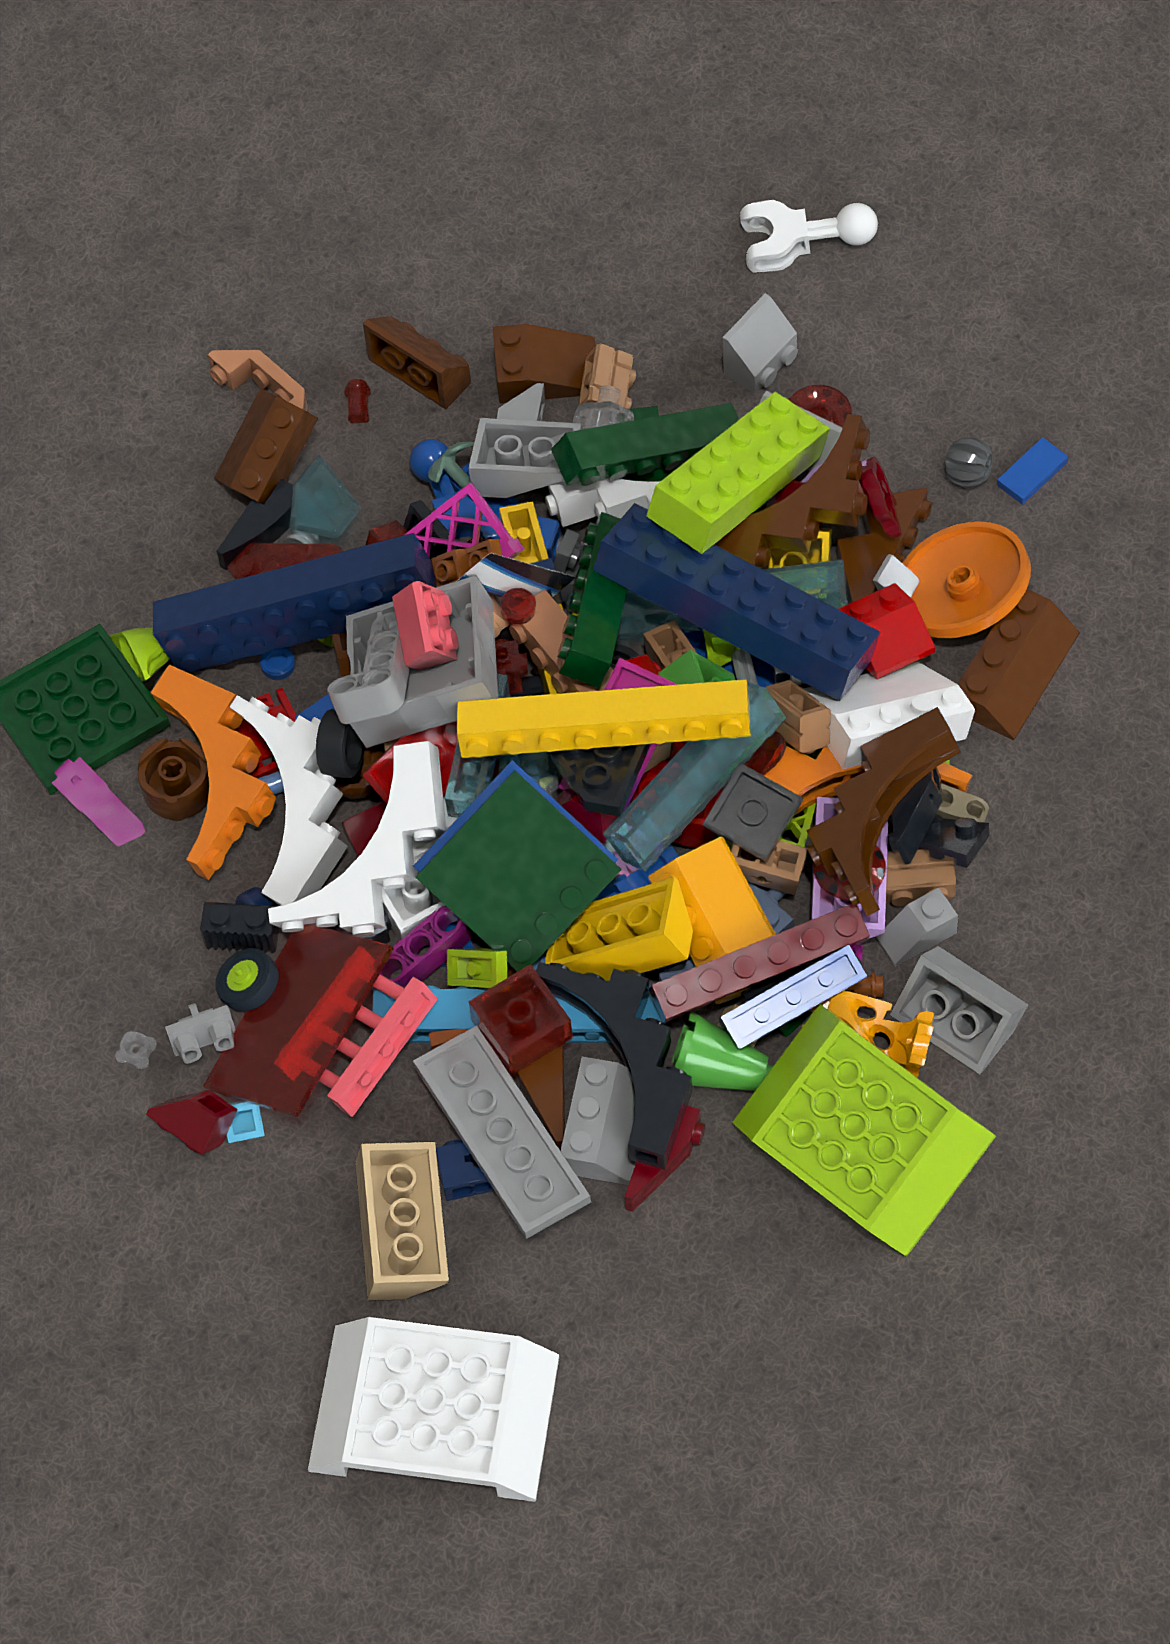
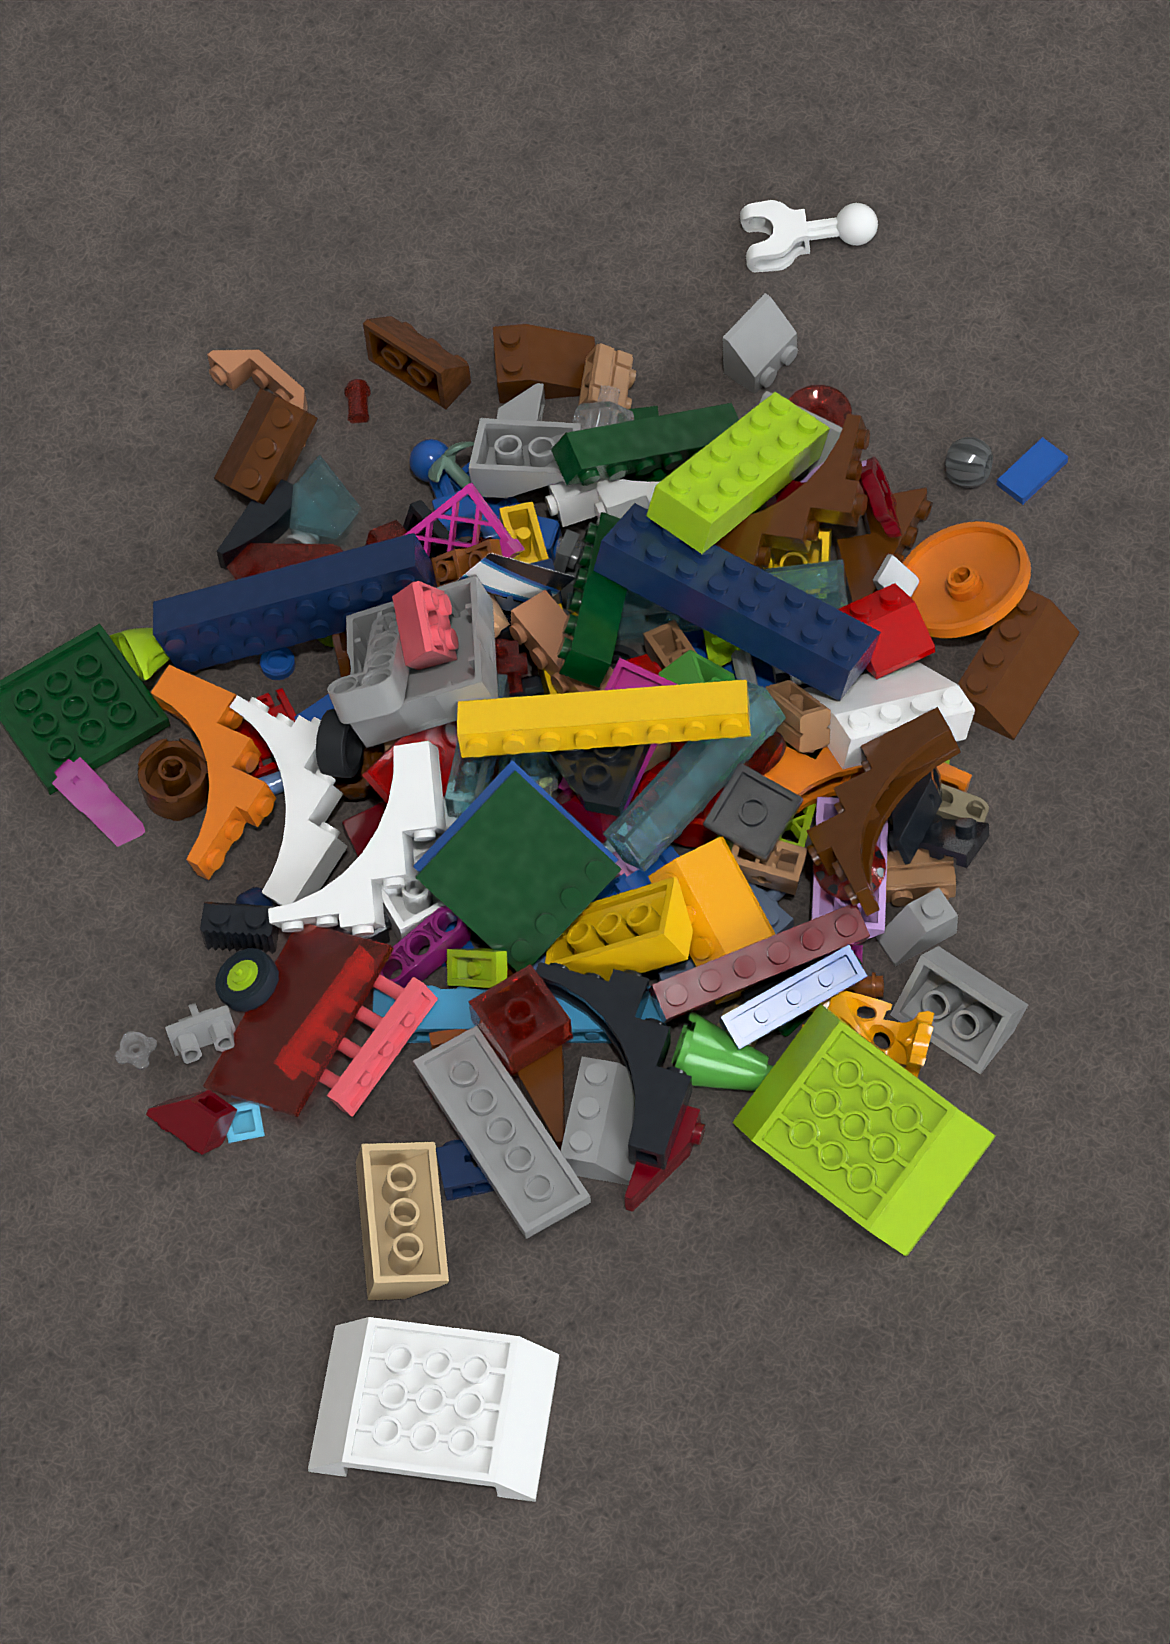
(518, 606): clear red tile -> none

